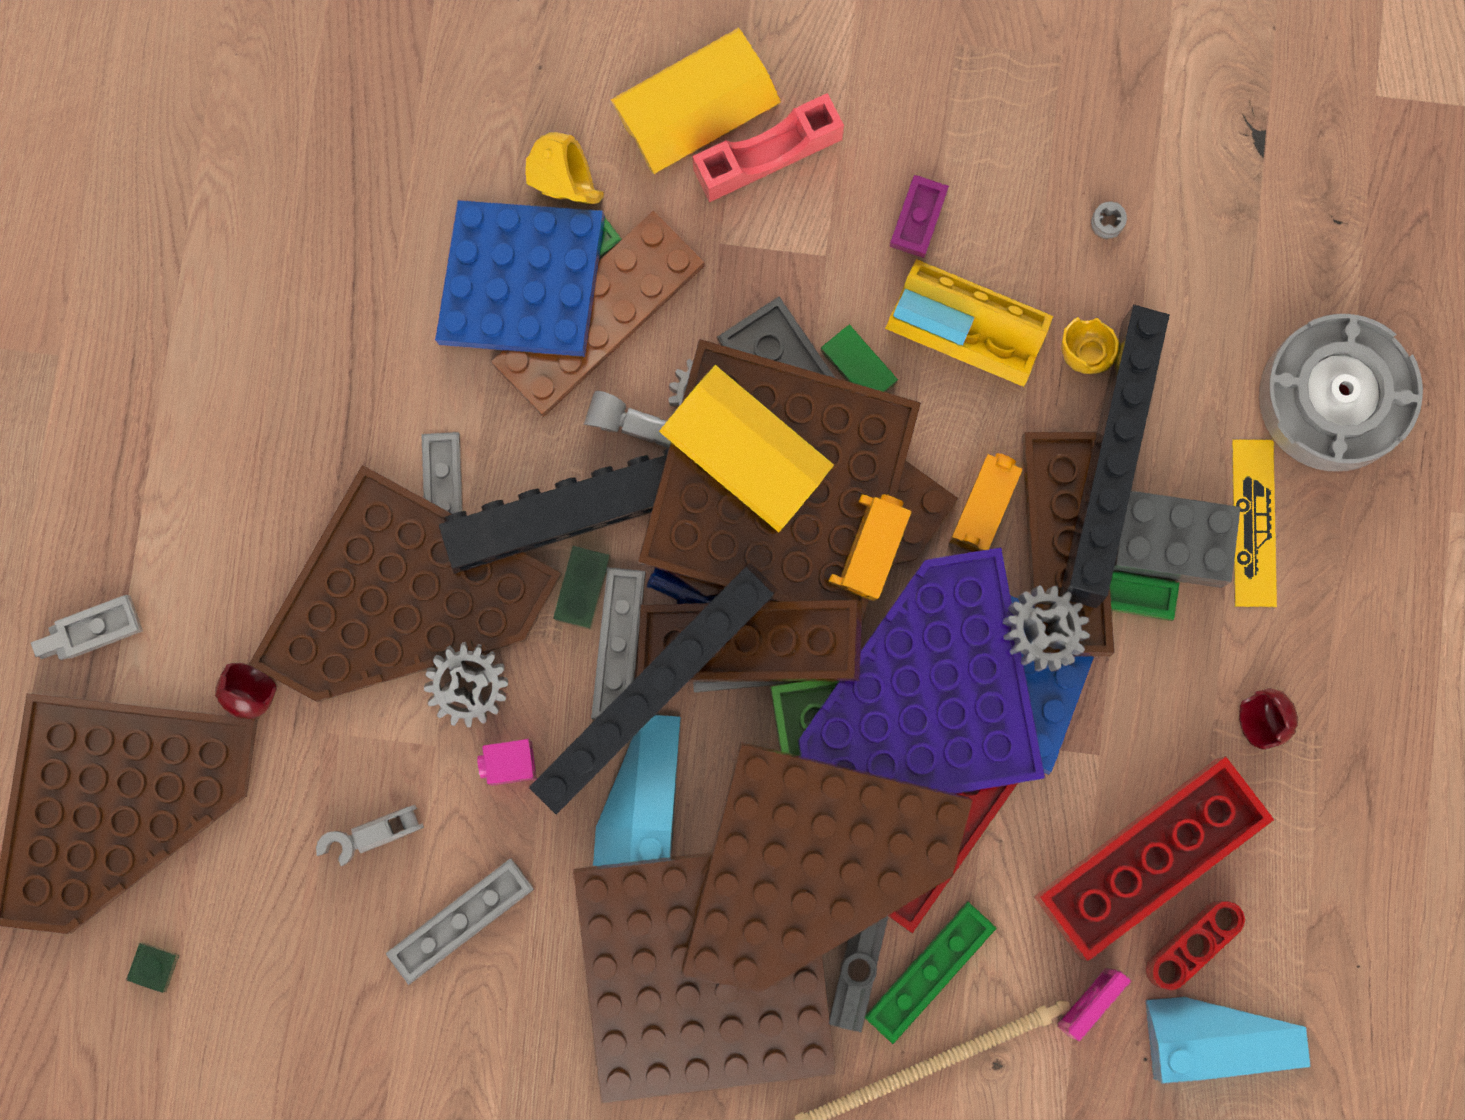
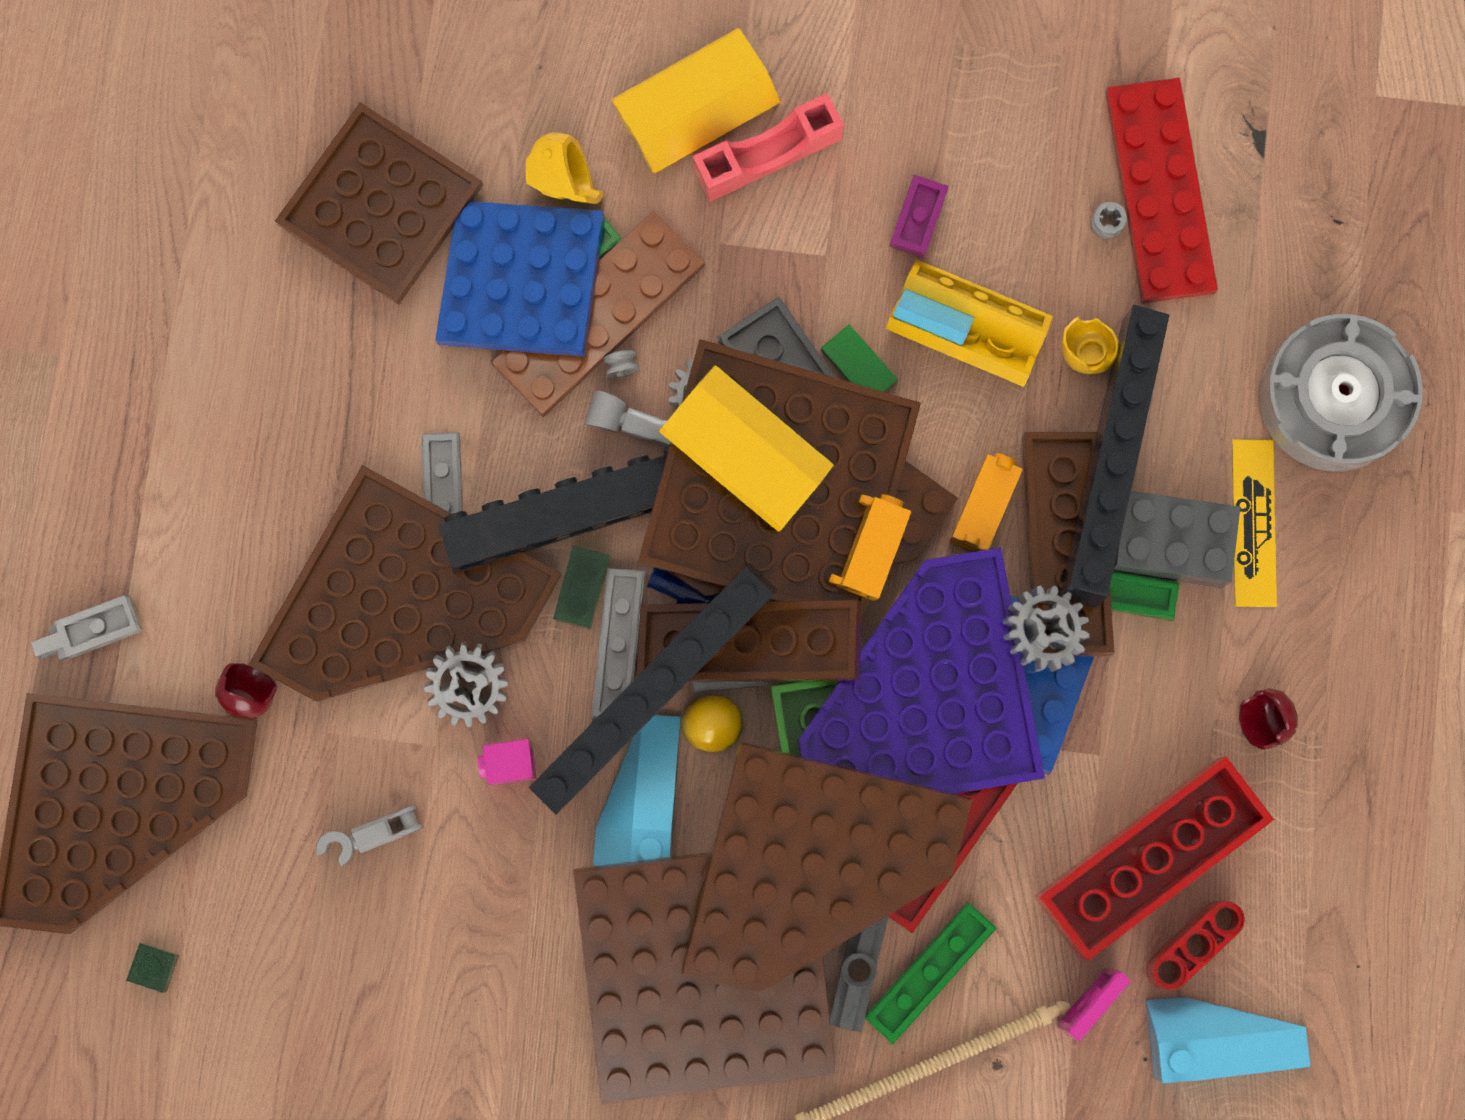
(379, 203): none -> reddish brown plate
(459, 921): light grey tile -> none
(621, 364): none -> light grey bush
(712, 723): none -> yellow hair
(1161, 190): none -> red plate

